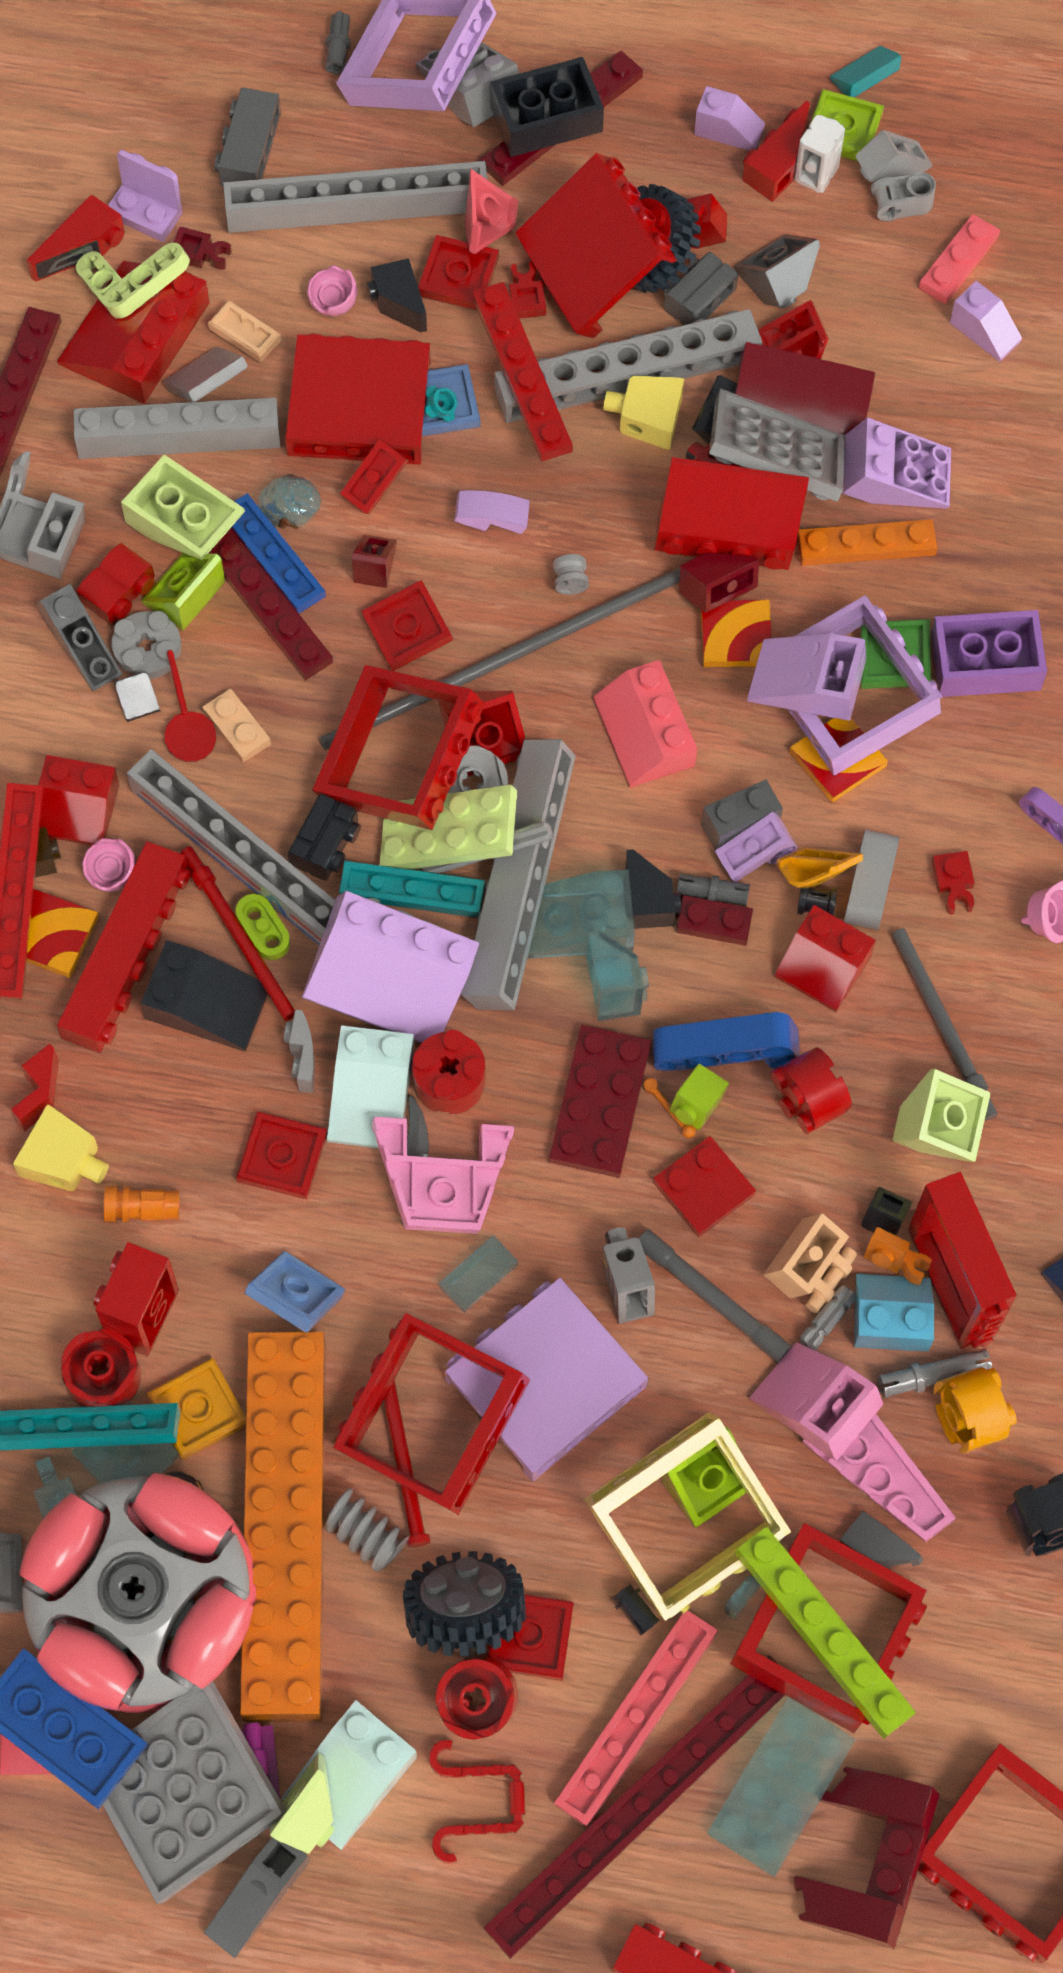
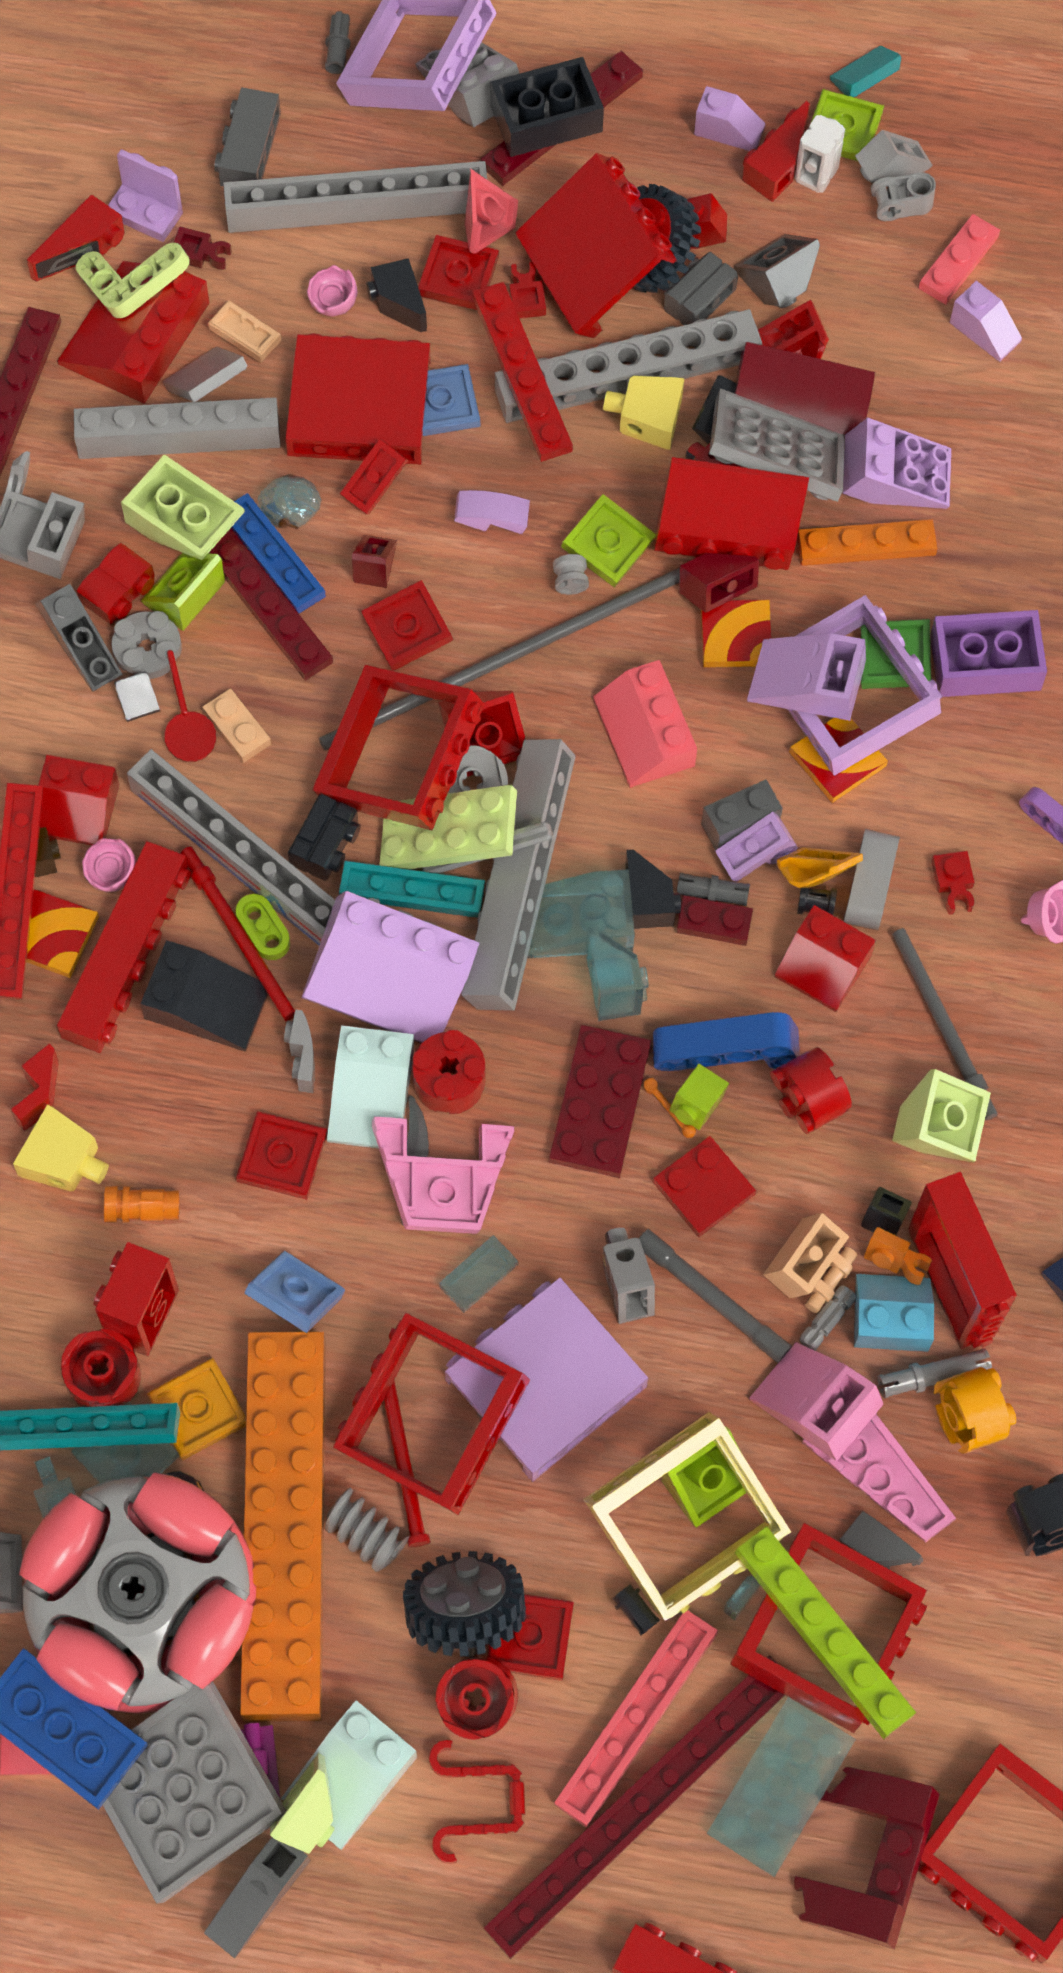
(448, 400): teal plate -> none
(609, 540): none -> lime plate

